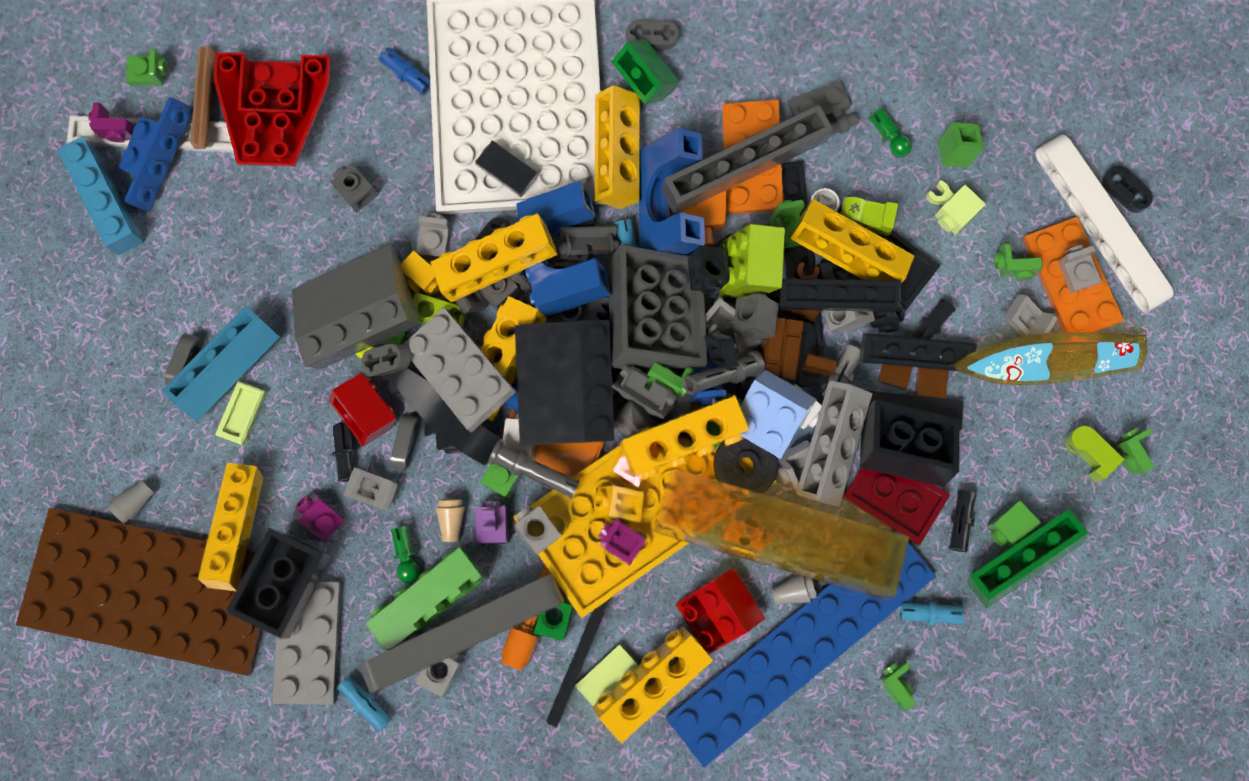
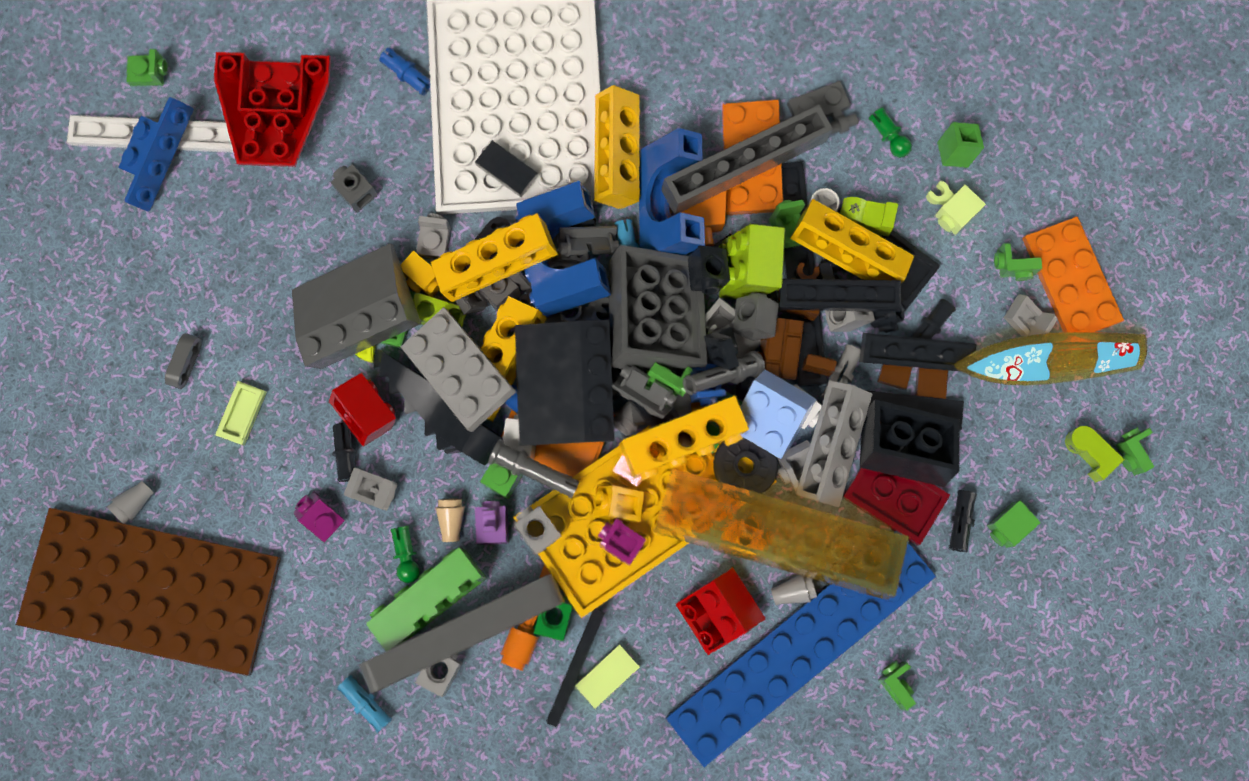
(100, 196): dark azure brick -> none
(109, 128): magenta bracket -> none
(202, 97): medium nougat axle -> none
(220, 364): dark azure brick -> none
(231, 527): yellow brick -> none
(278, 584): black brick -> none
(308, 660): light grey plate -> none
(385, 354): dark grey beam -> none
(404, 442): dark grey beam -> none
(645, 71): green brick -> none
(648, 700): yellow brick -> none
(652, 33): dark grey beam -> none
(931, 613): dark azure pin -> none
(1027, 558): green brick -> none
(1079, 268): light grey bracket -> none
(1104, 223): white beam -> none
(1127, 189): black beam -> none

